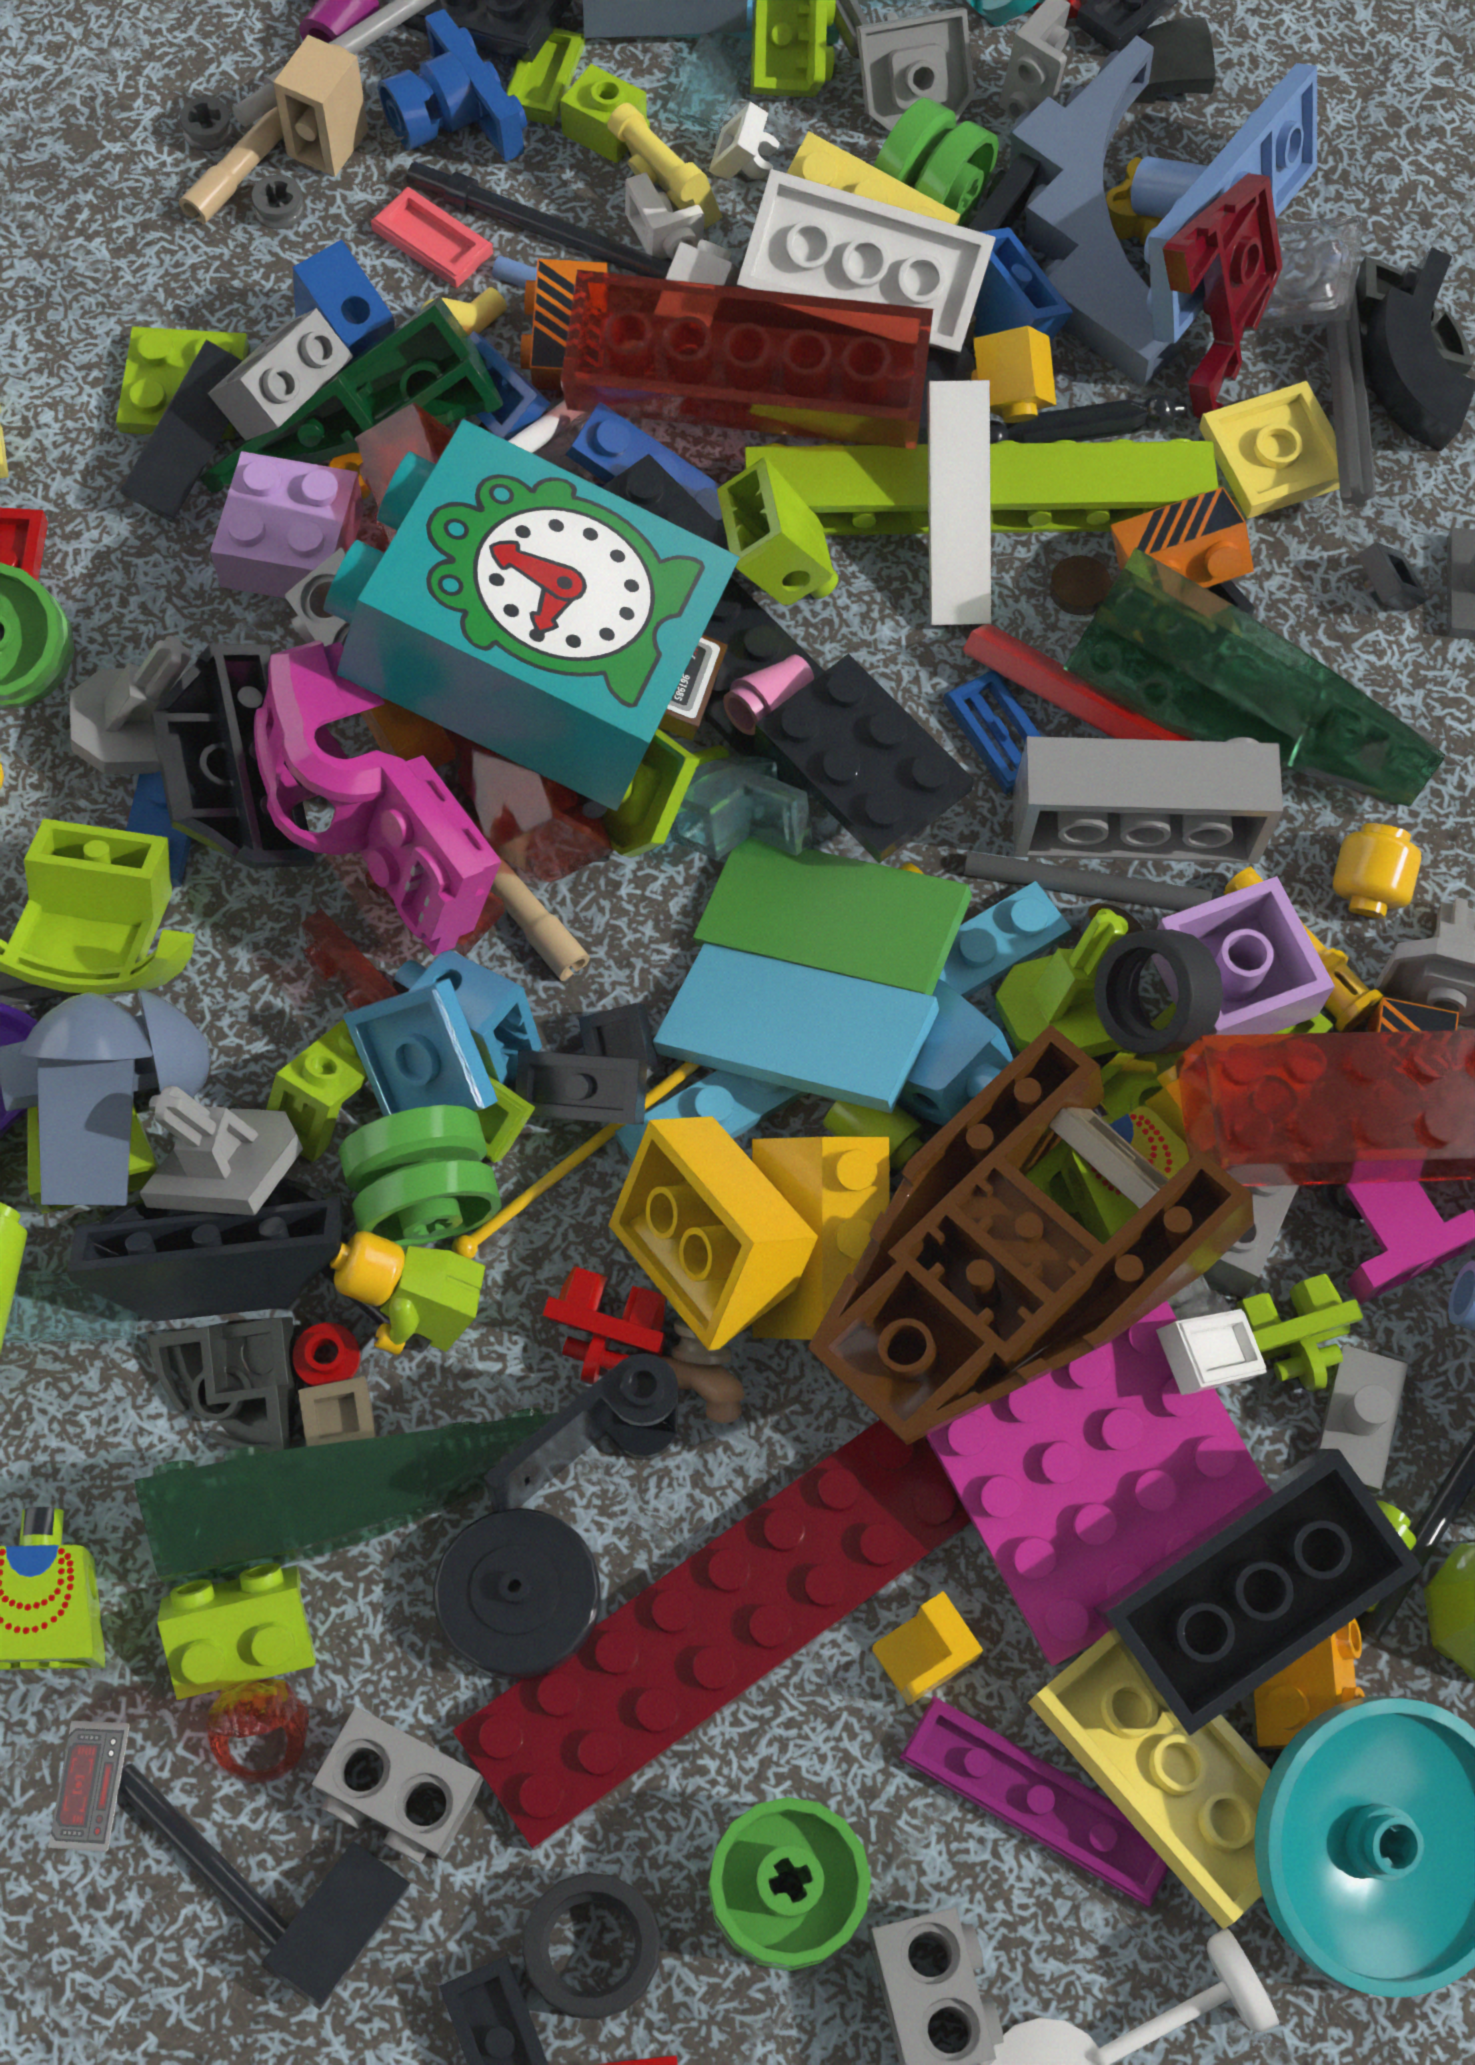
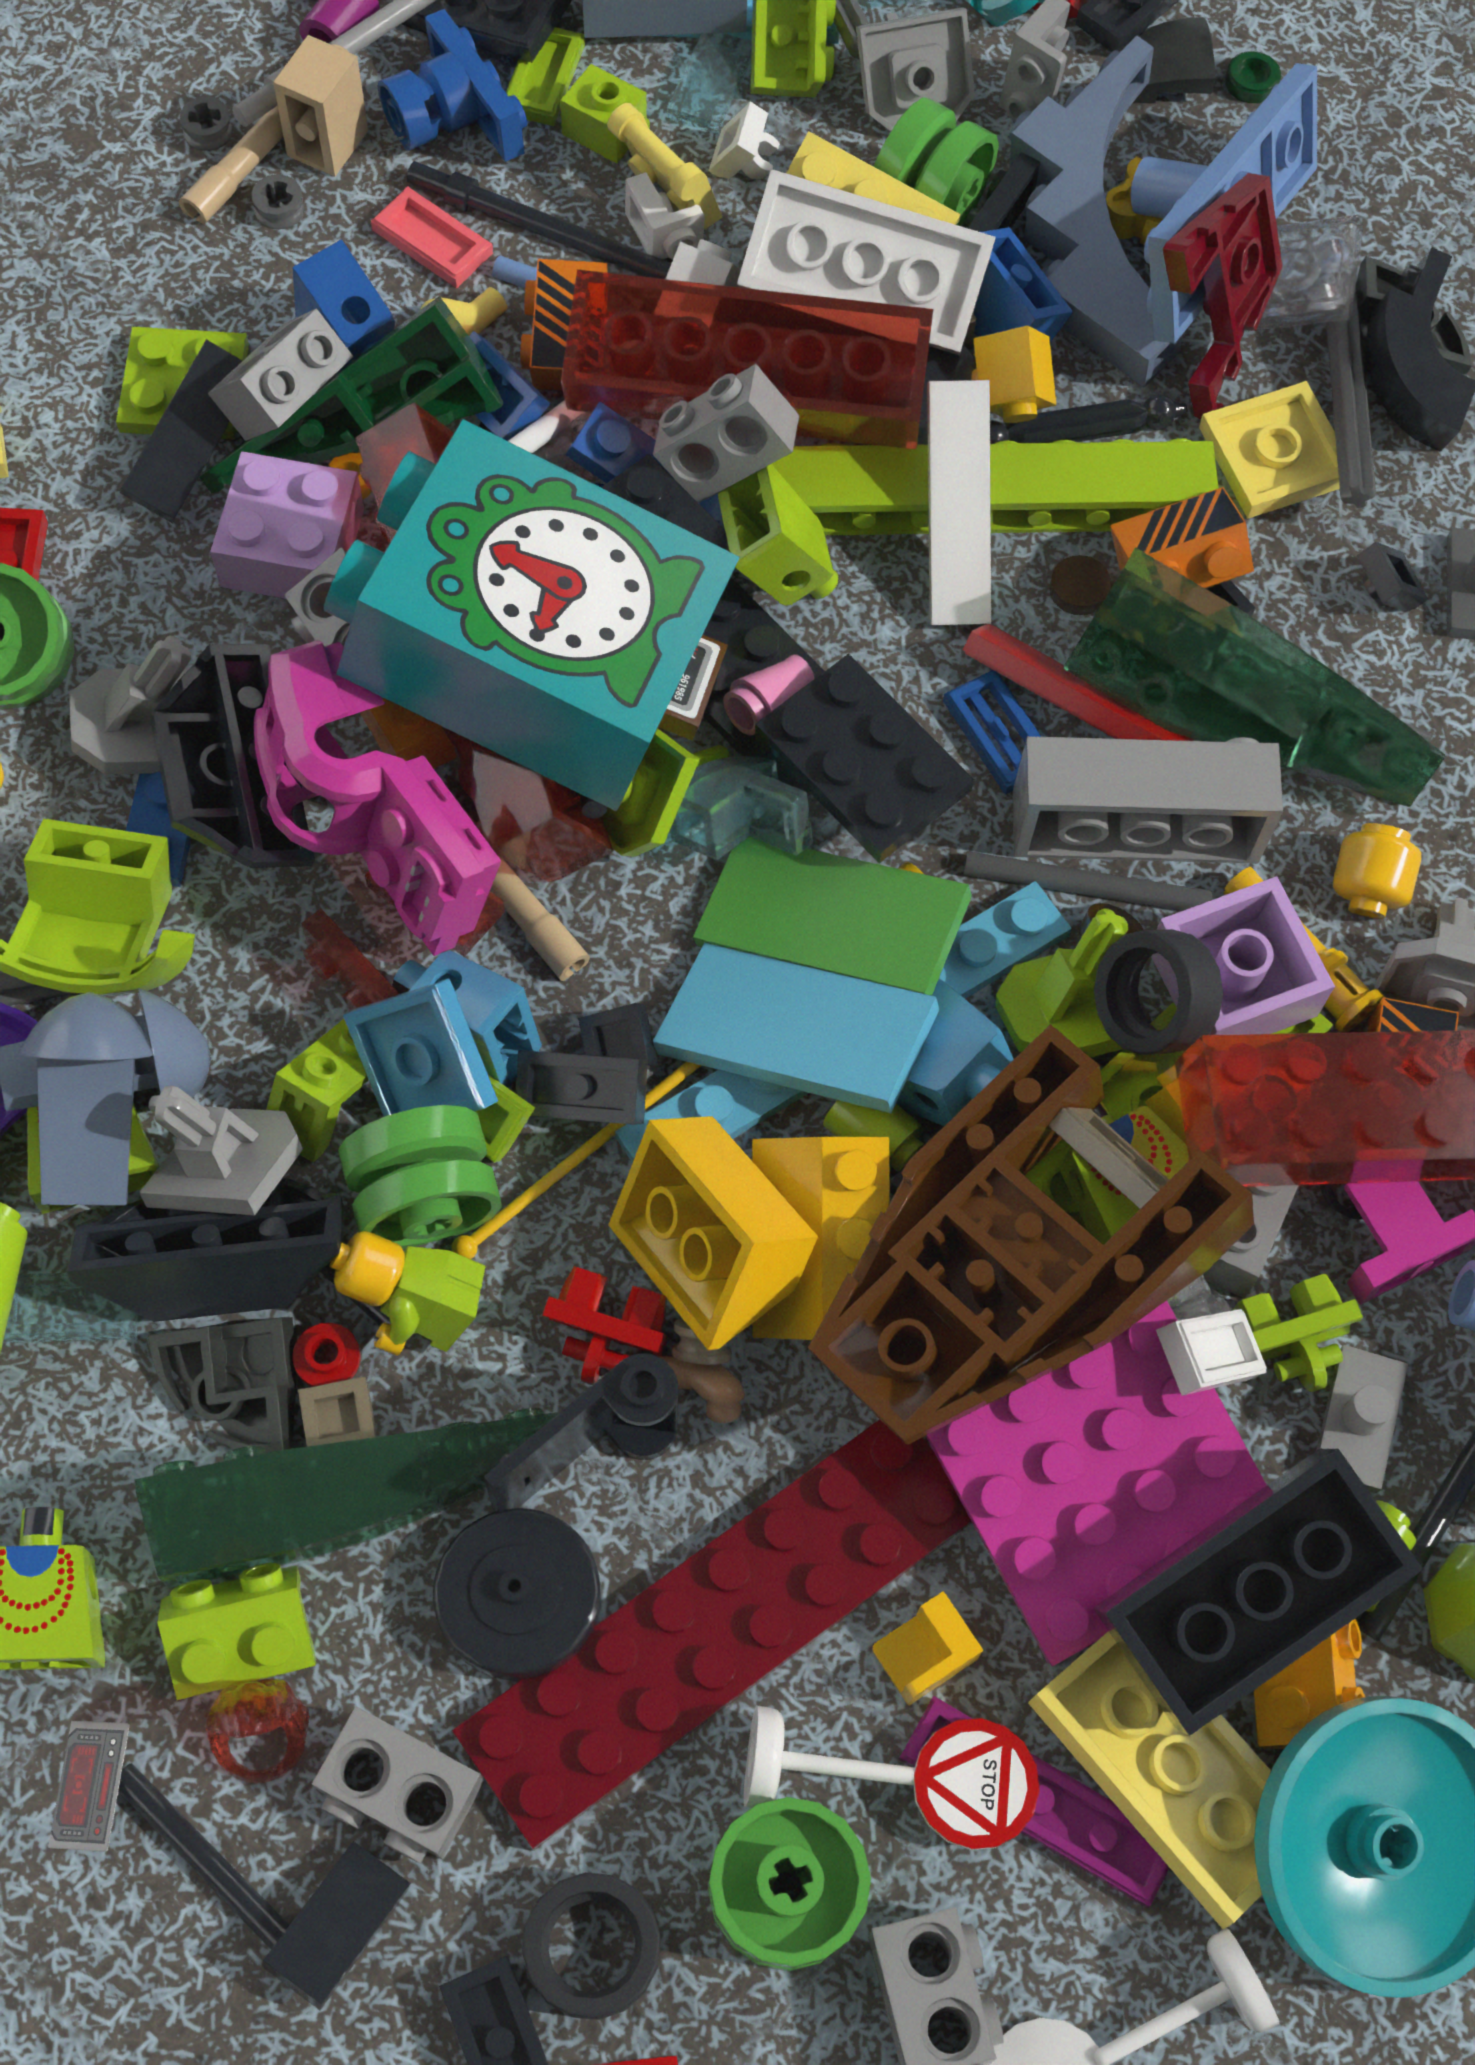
(726, 433): none -> light grey brick
(968, 1780): none -> piece
(1252, 76): none -> dark green tile

